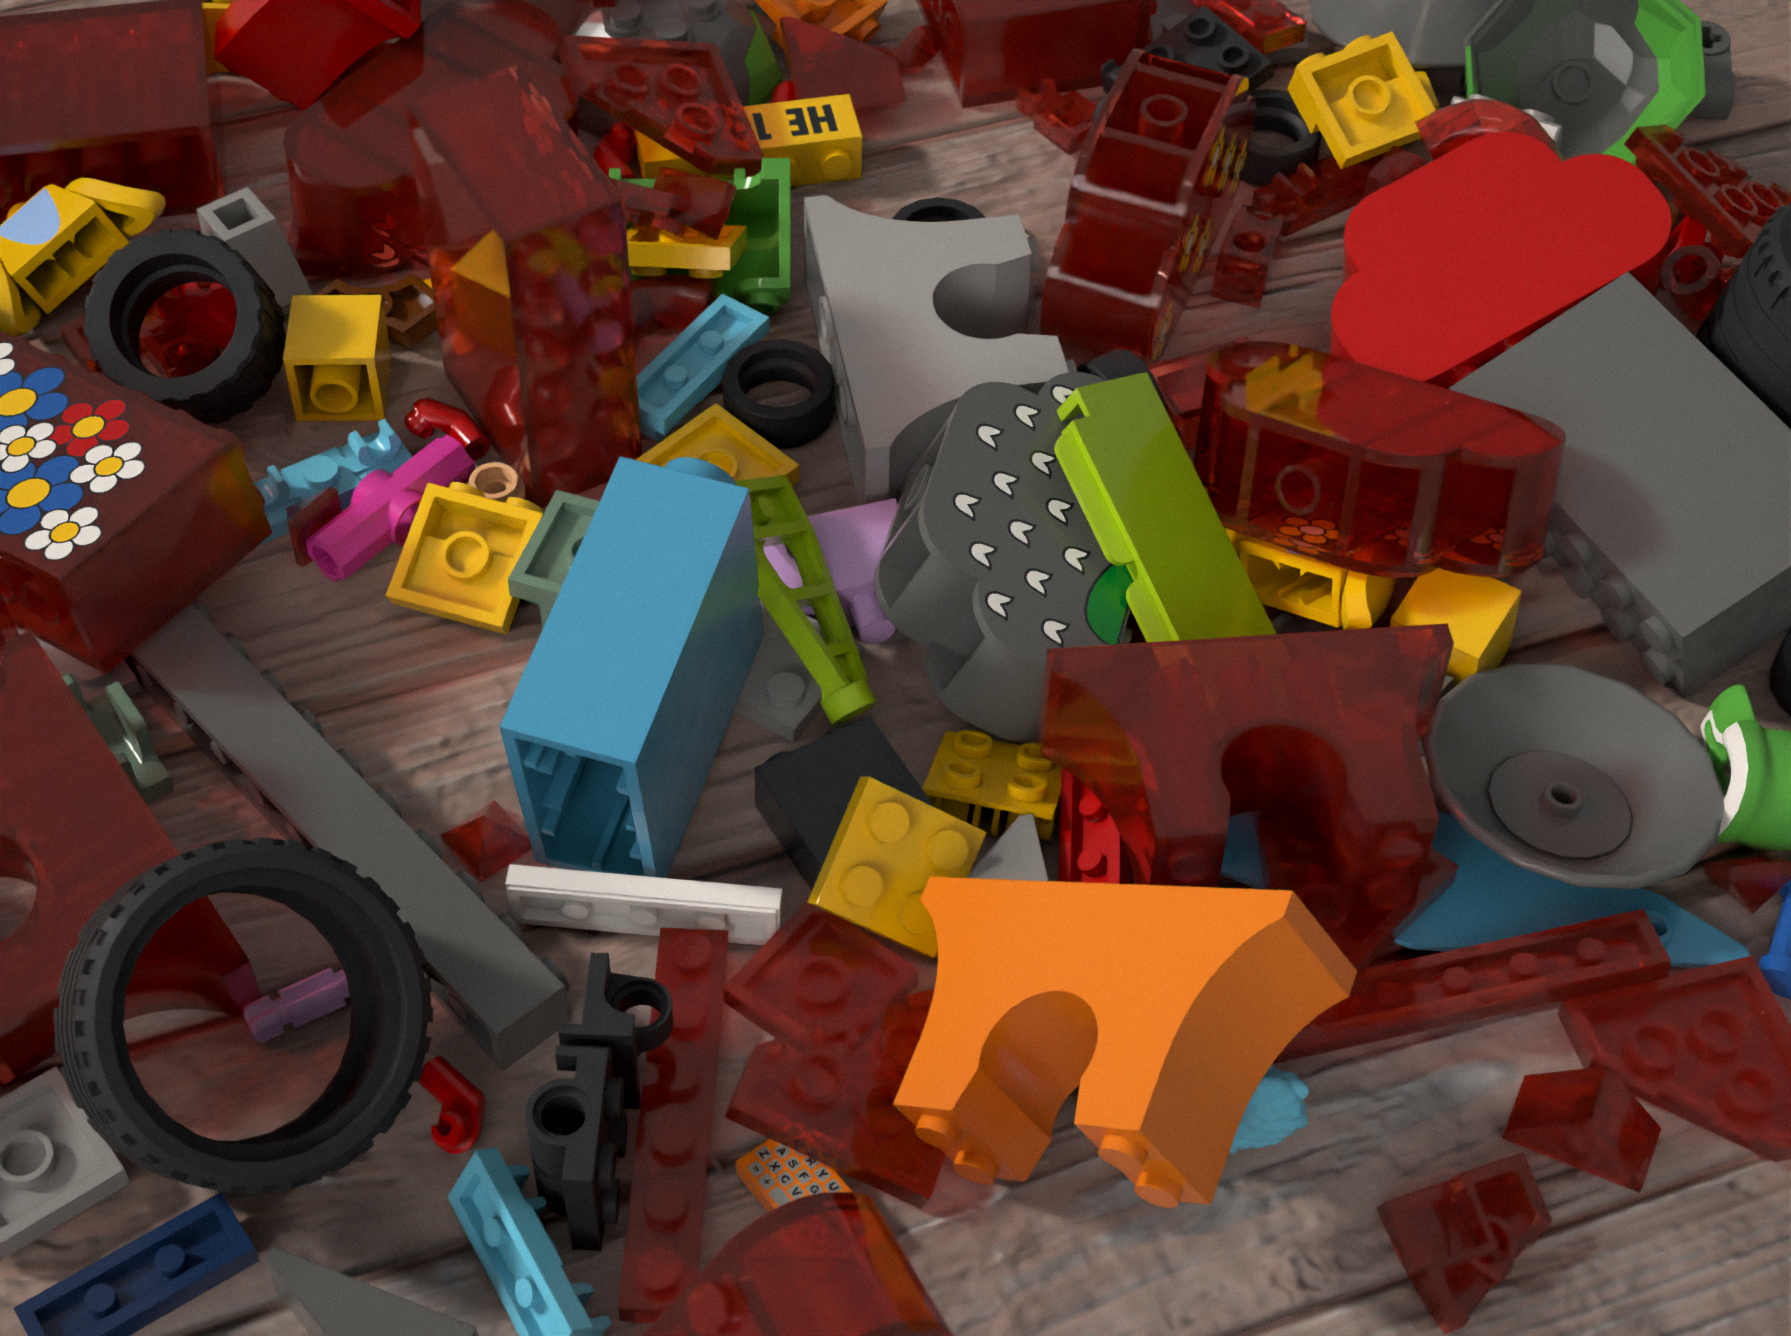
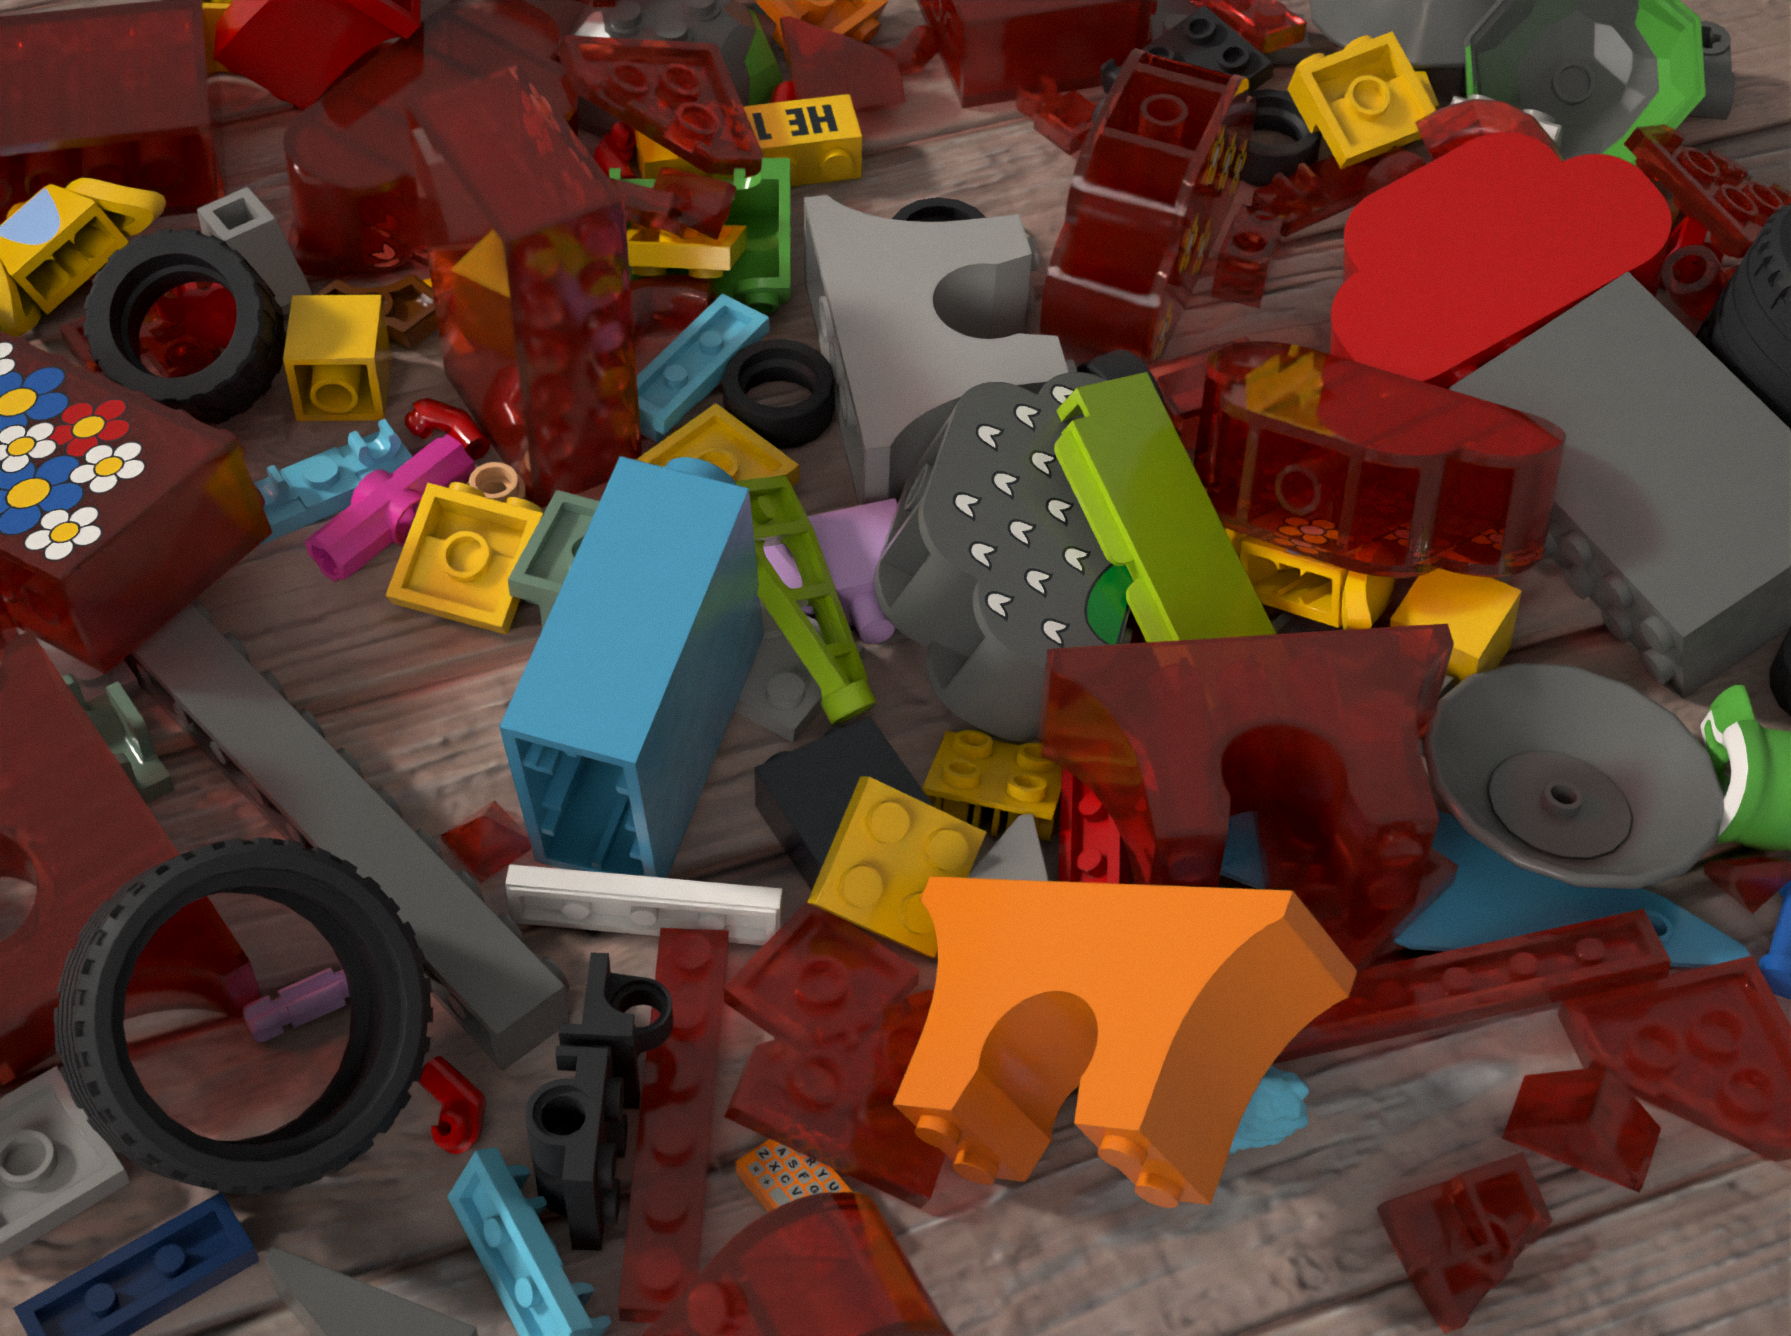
(308, 517): clear red slope -> none

